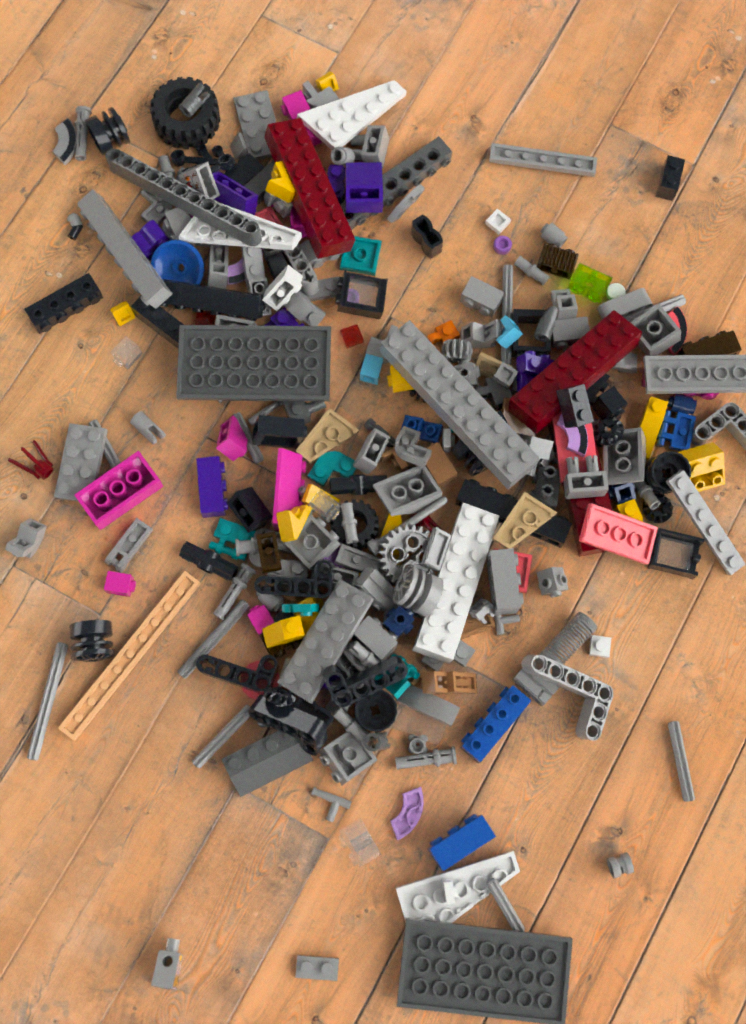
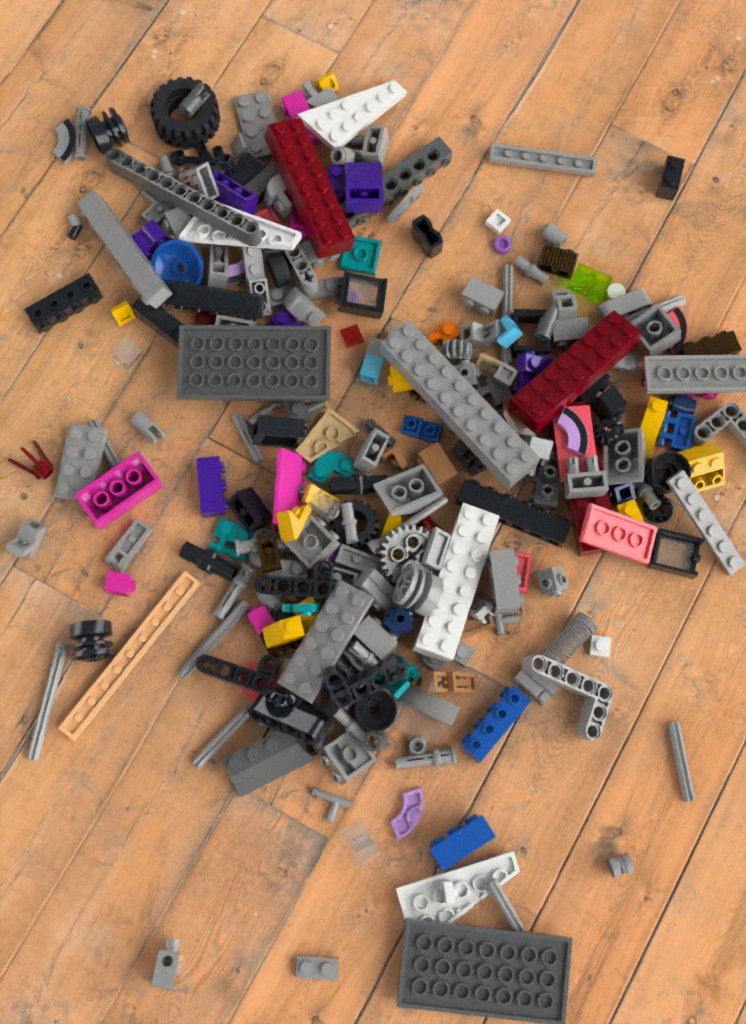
(232, 439): dark pink slope -> none
(280, 184): yellow slope -> none
(282, 288): white brick -> none
(408, 450): light grey plate -> none
(447, 440): white plate -> none
(522, 521): tan wing -> none
(575, 406): black brick -> none

